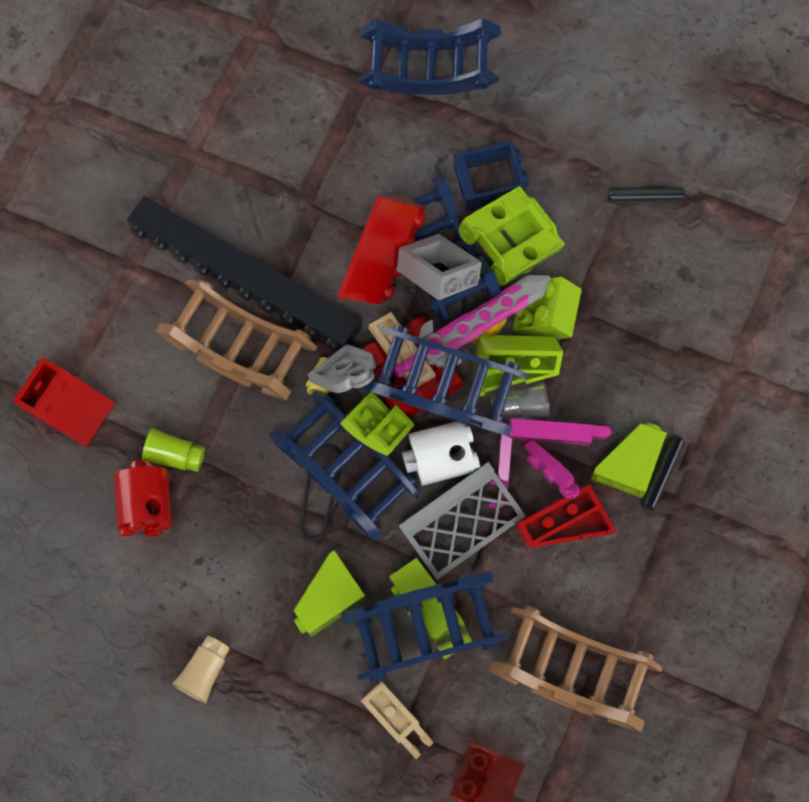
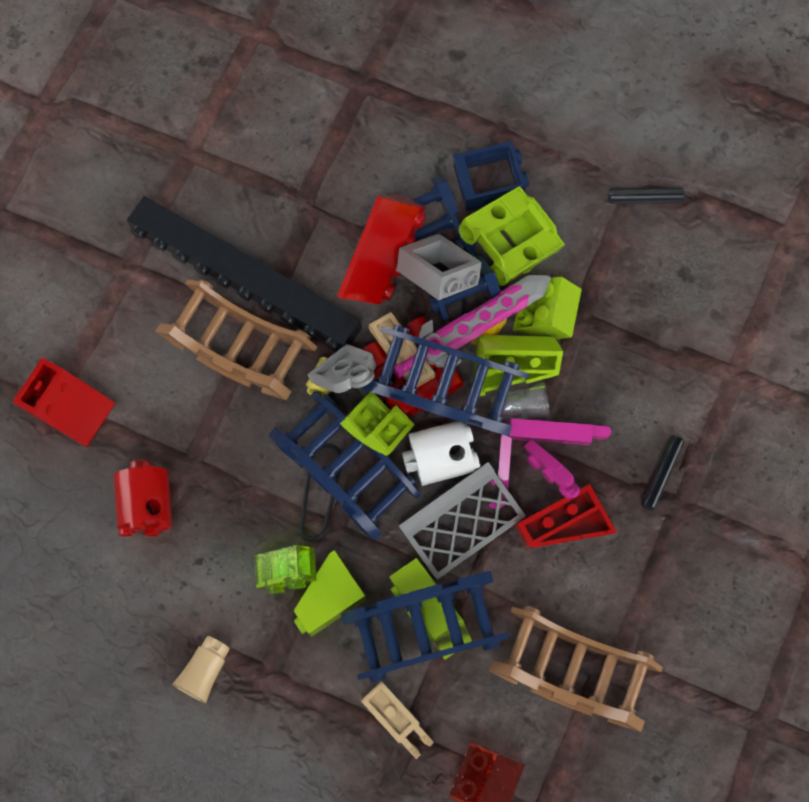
(172, 451): lime plant -> none
(285, 568): none -> clear neon green brick
(430, 41): dark blue fence -> none
(632, 461): lime slope -> none

